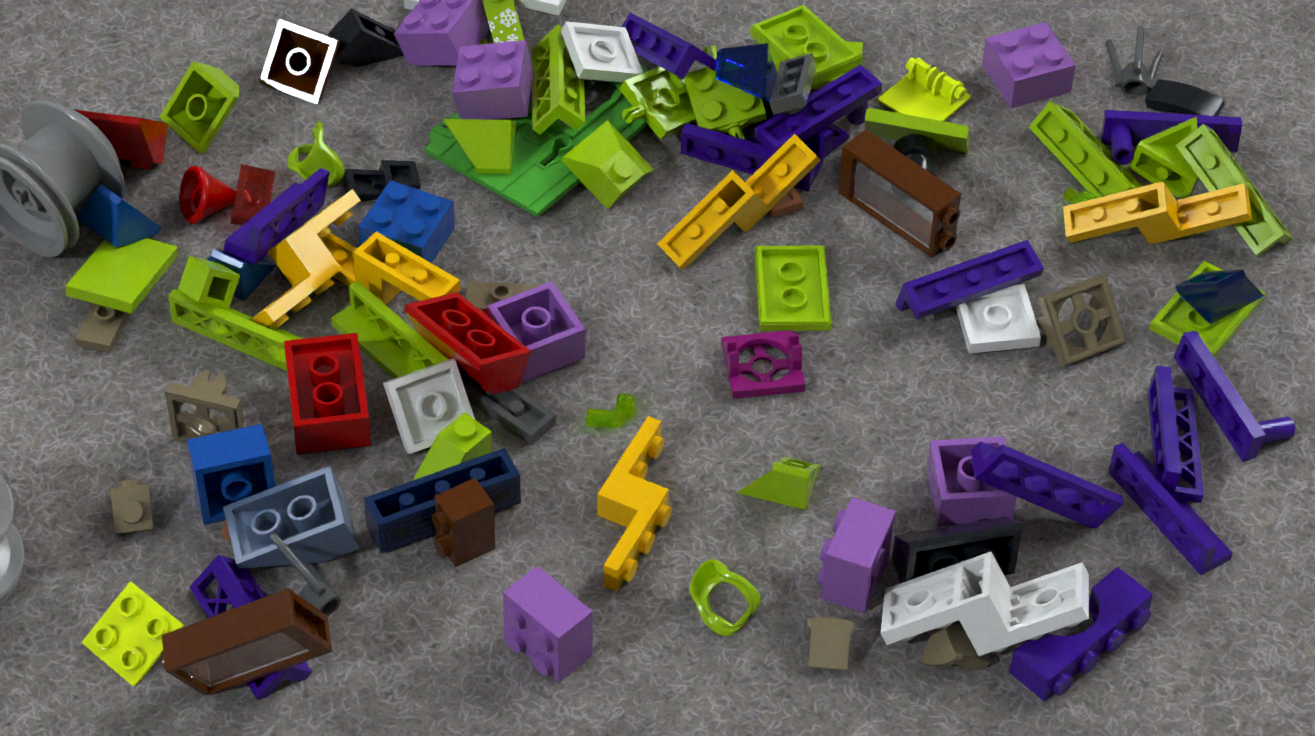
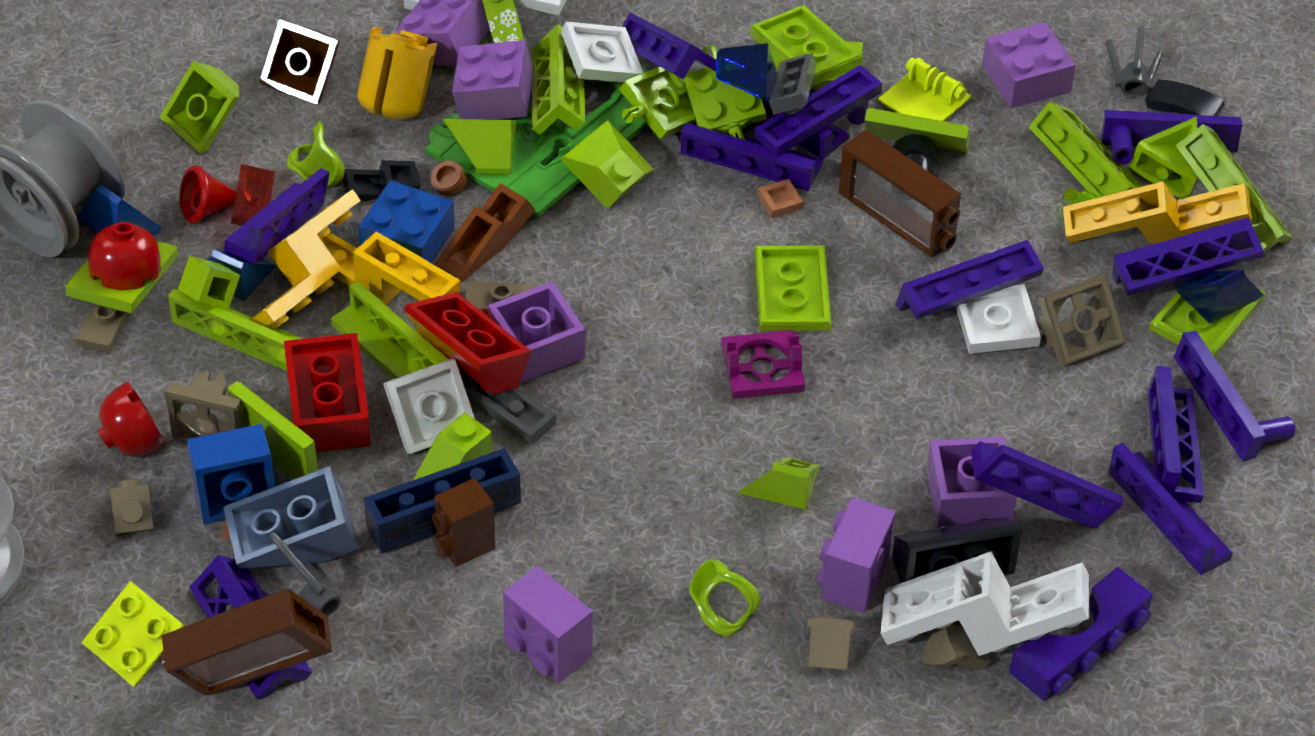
(124, 256): none -> red cylinder
(128, 423): none -> red cylinder
(132, 137): red slope -> none
(289, 446): none -> lime tile
(364, 40): black slope -> none
(396, 74): none -> yellow cylinder
(448, 178): none -> dark orange tile
(485, 232): none -> dark orange slope
(616, 415): clear neon green arm -> none
(633, 504): yellow bracket -> none
(738, 202): yellow bracket -> none
(1187, 251): none -> dark purple fence

